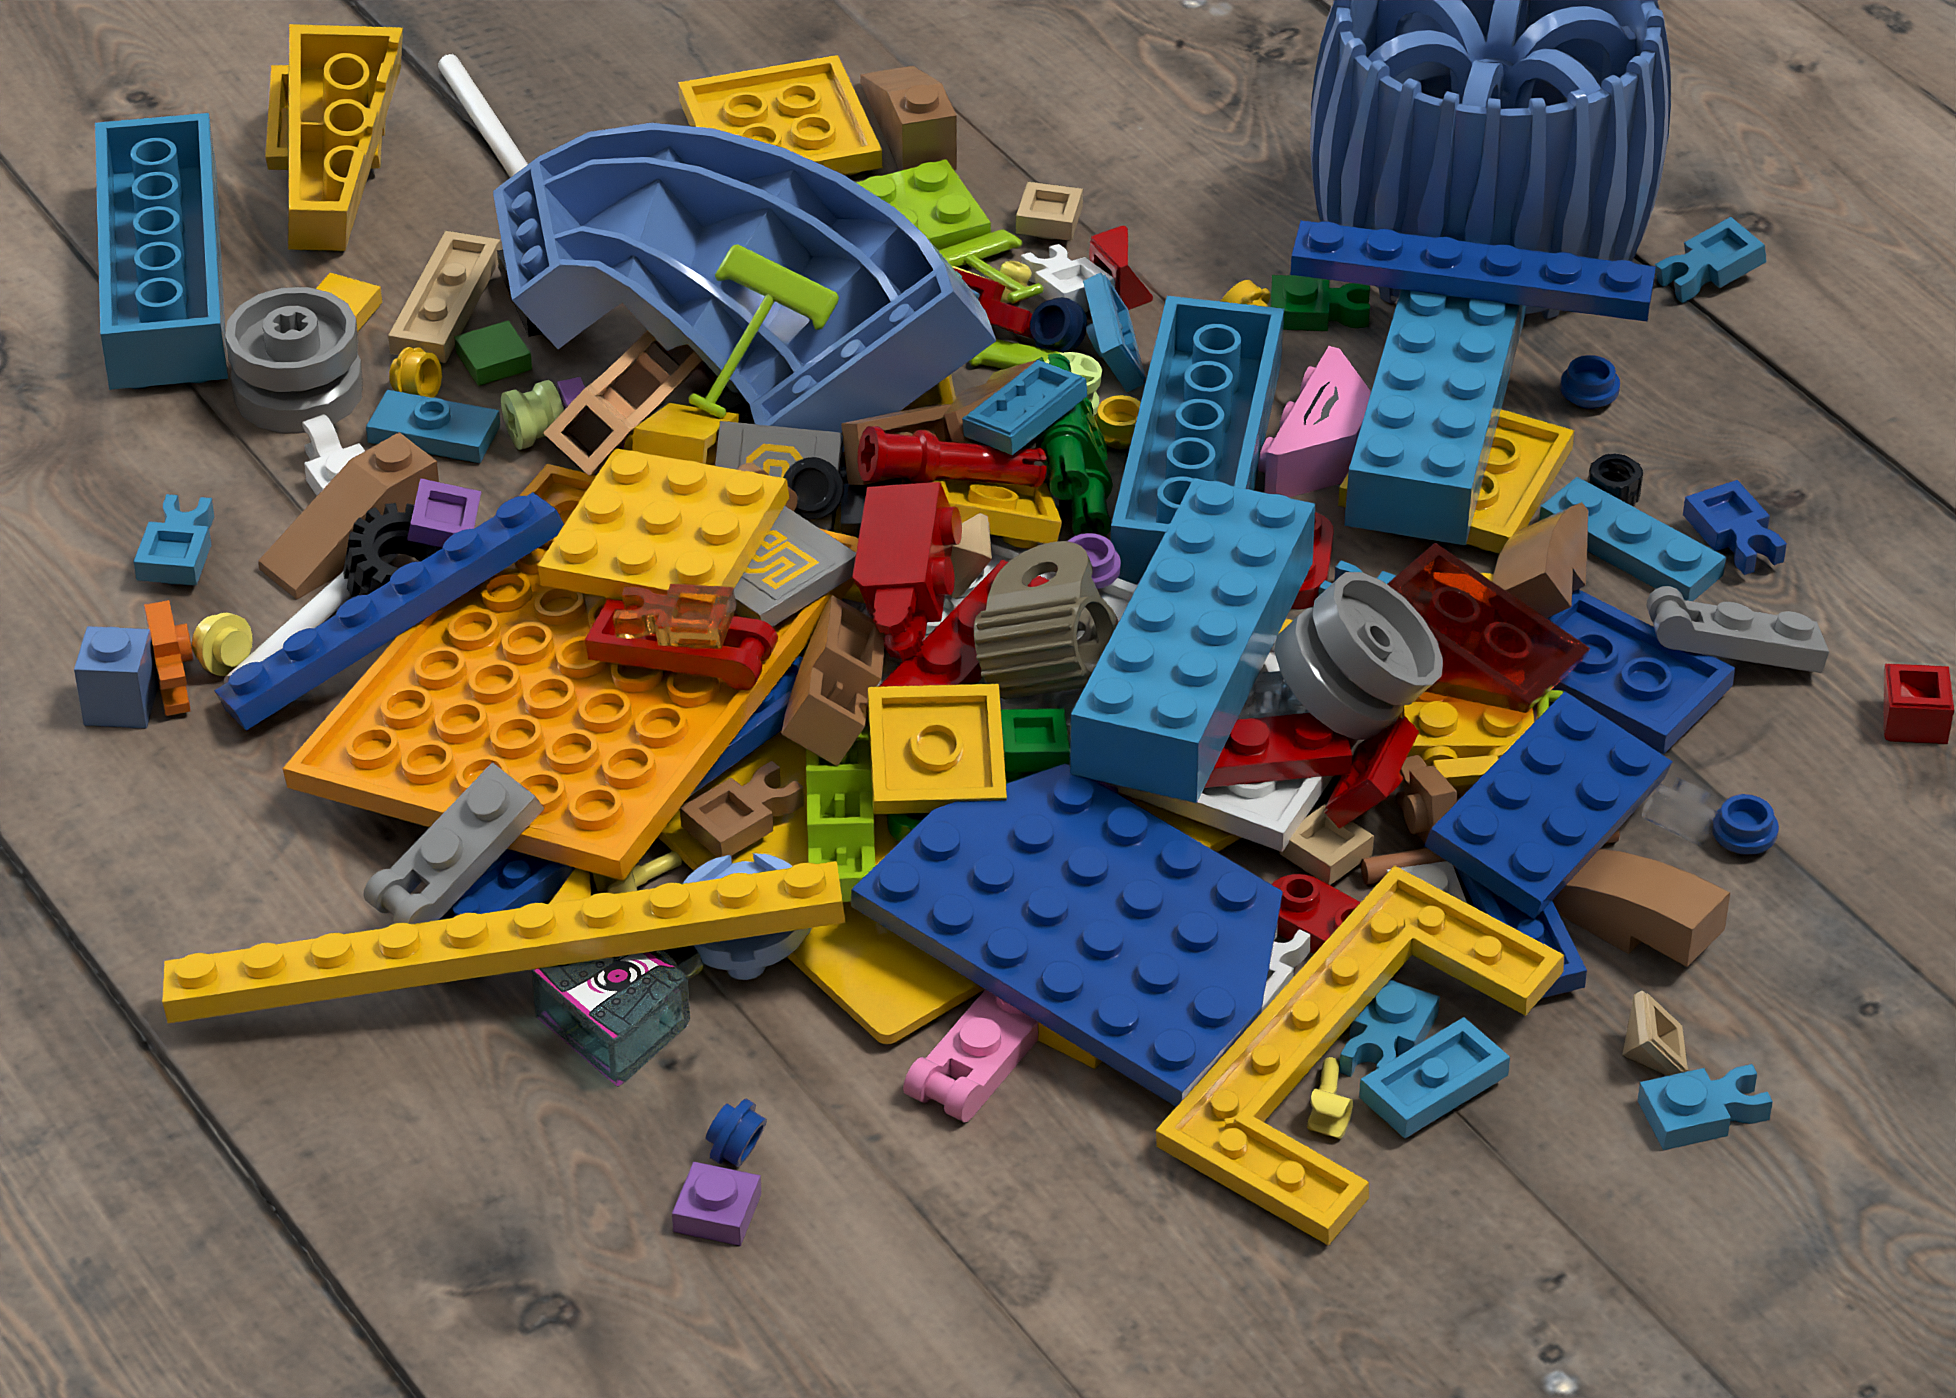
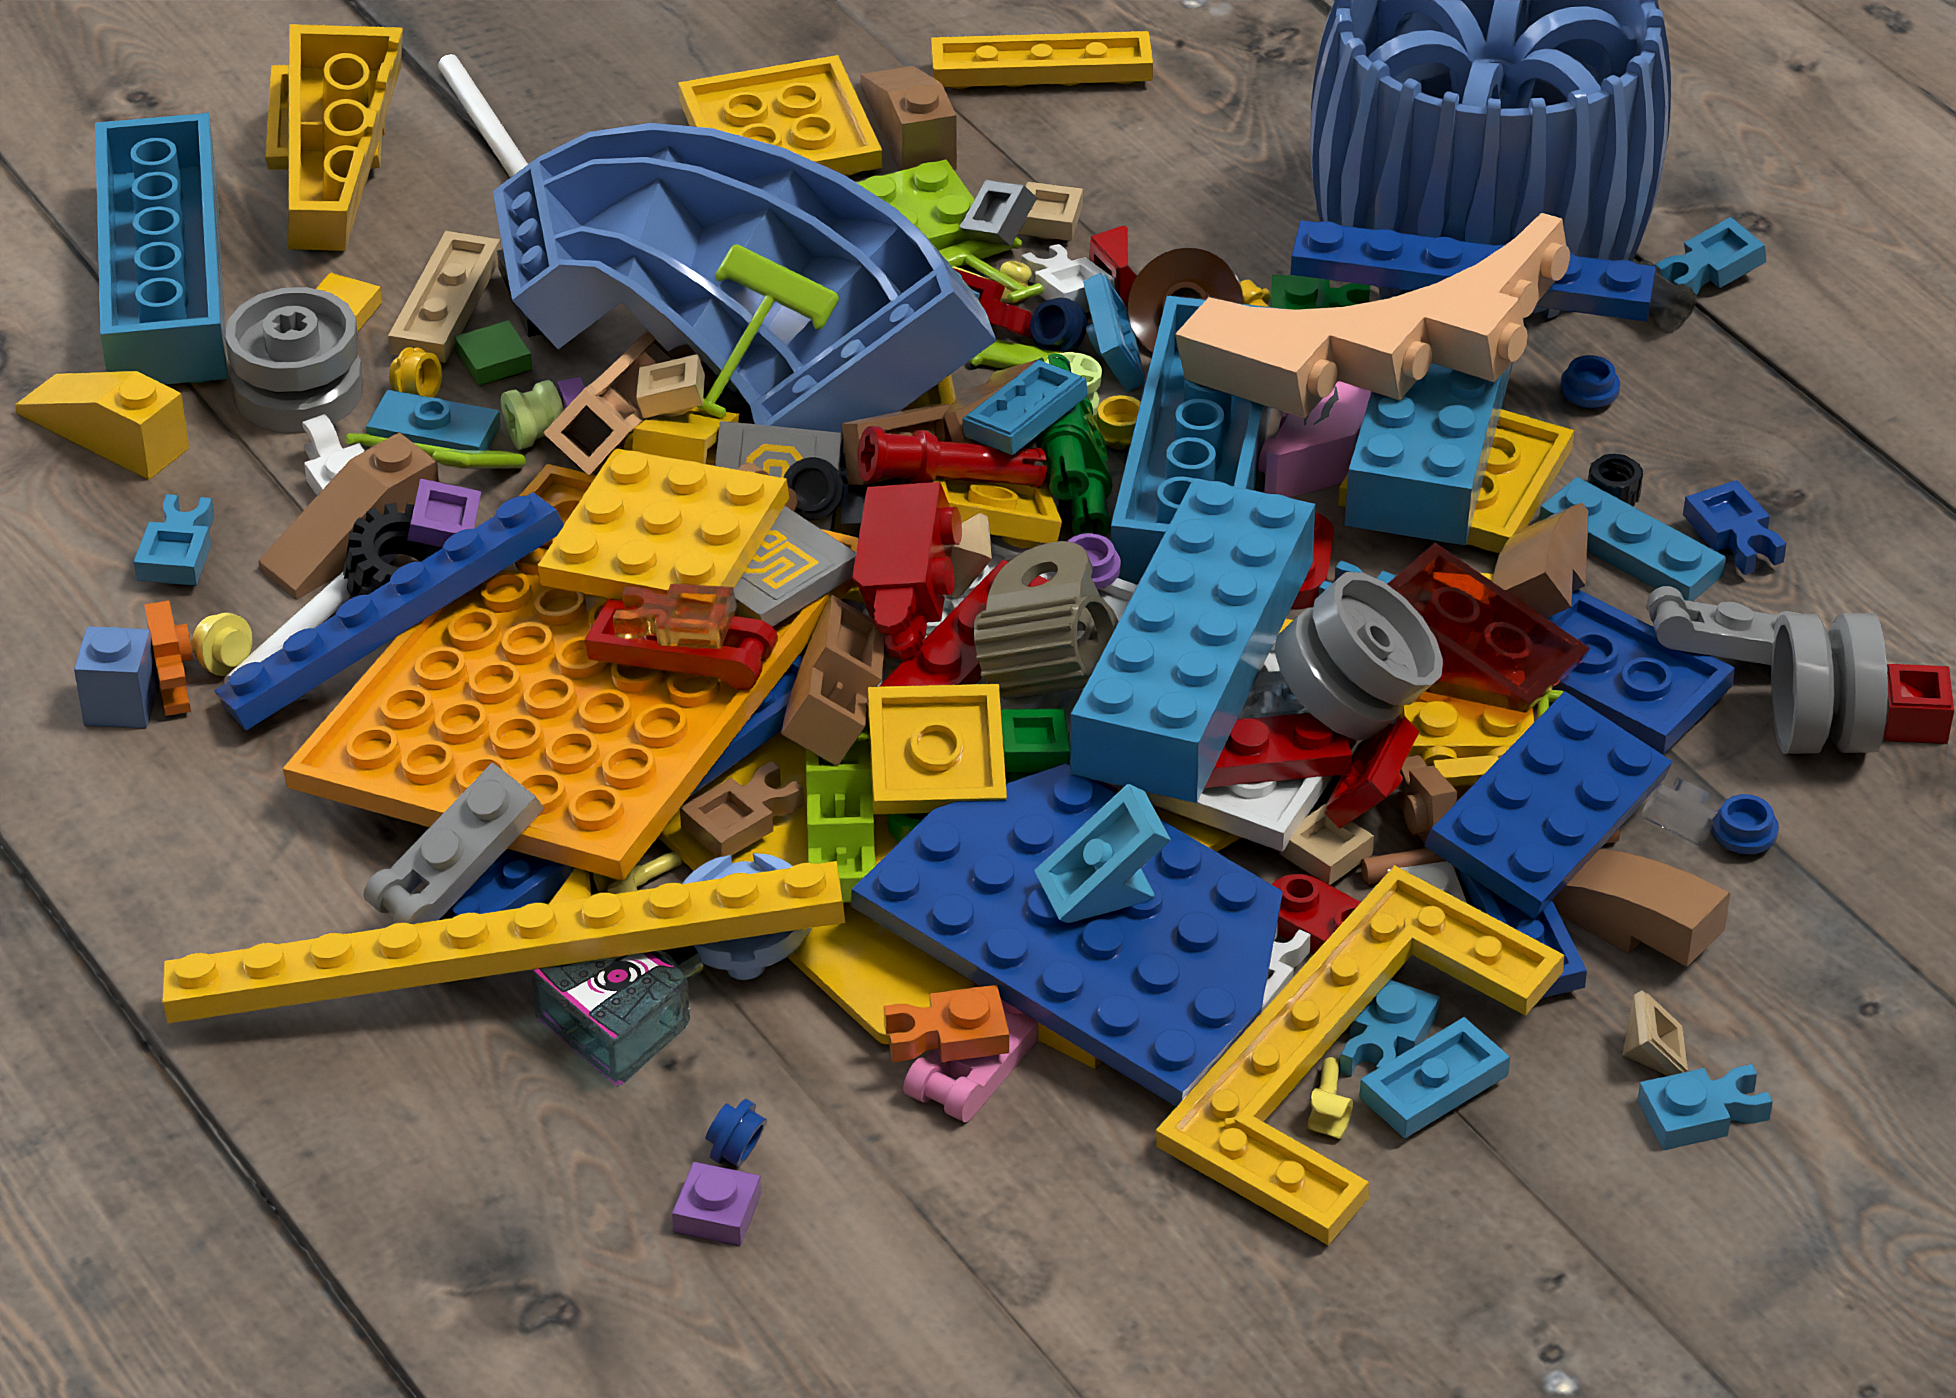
(114, 416): none -> yellow slope
(451, 457): none -> lime piece
(670, 387): none -> tan plate
(956, 1023): none -> orange plate
(998, 212): none -> dark grey plate
(1042, 59): none -> yellow plate
(1103, 859): none -> medium azure slope
(1180, 274): none -> reddish brown dish
(1380, 345): none -> light nougat arch
(1665, 307): none -> clear smoke bush
(1829, 683): none -> light grey wheel

